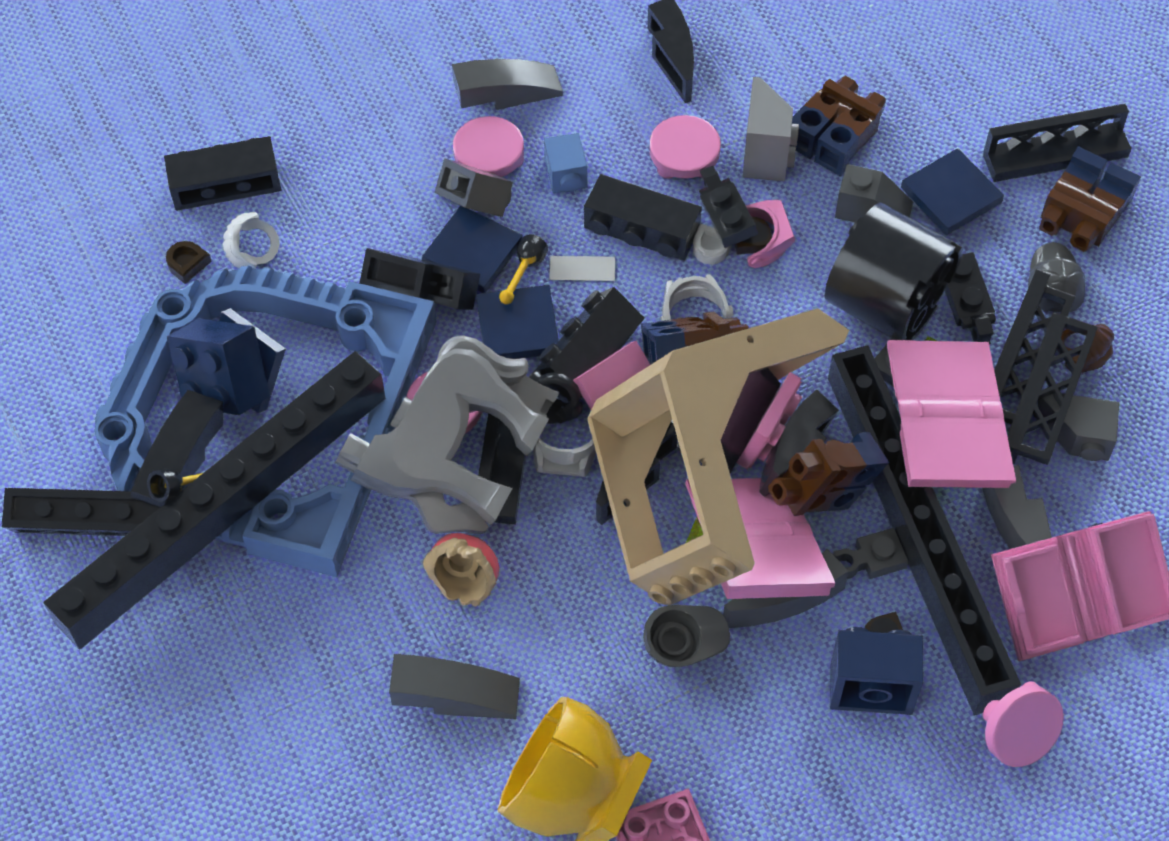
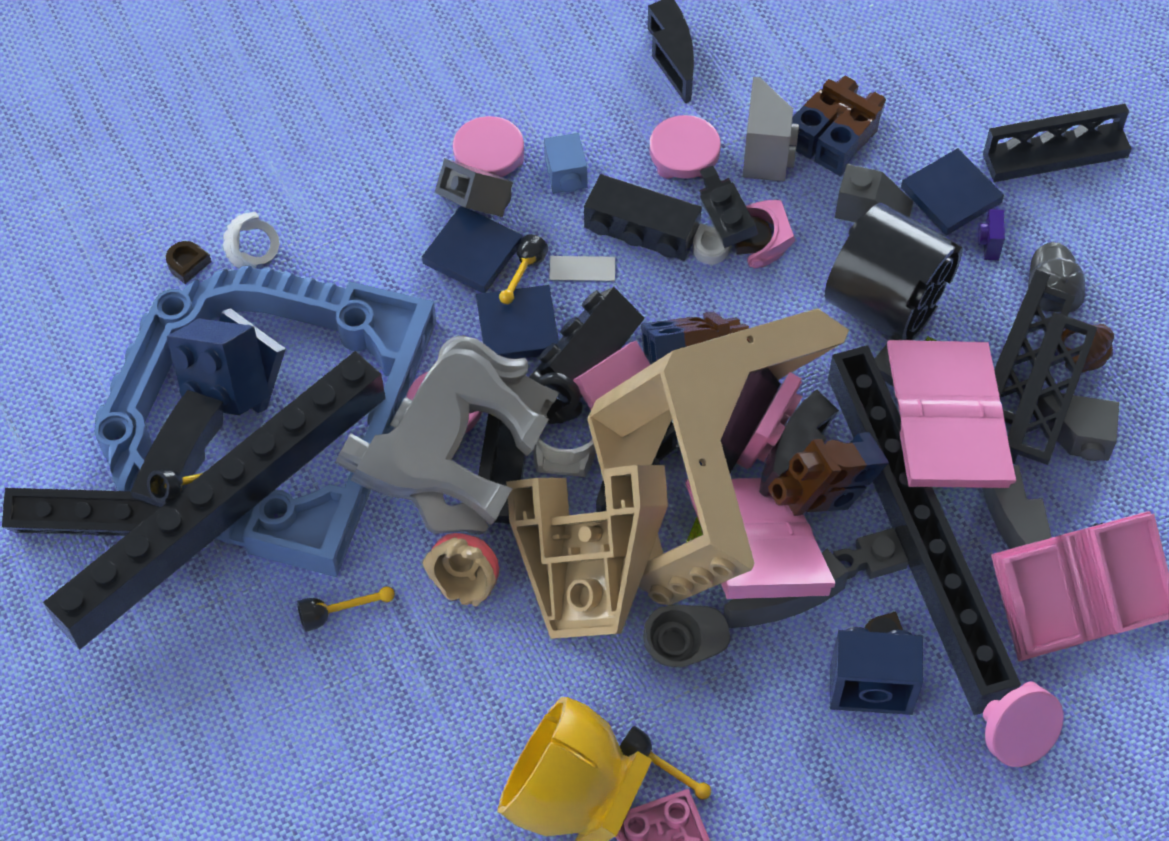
(222, 173): black brick -> none
(315, 612): none -> hinge
(420, 279): black slope -> none
(453, 687): dark grey slope -> none
(504, 82): dark grey slope -> none
(590, 562): none -> tan wedge
(639, 741): none -> hinge
(694, 287): white helmet -> none
(971, 300): black hinge -> none
(992, 234): none -> dark purple plate
(1079, 211): reddish brown hips -> none

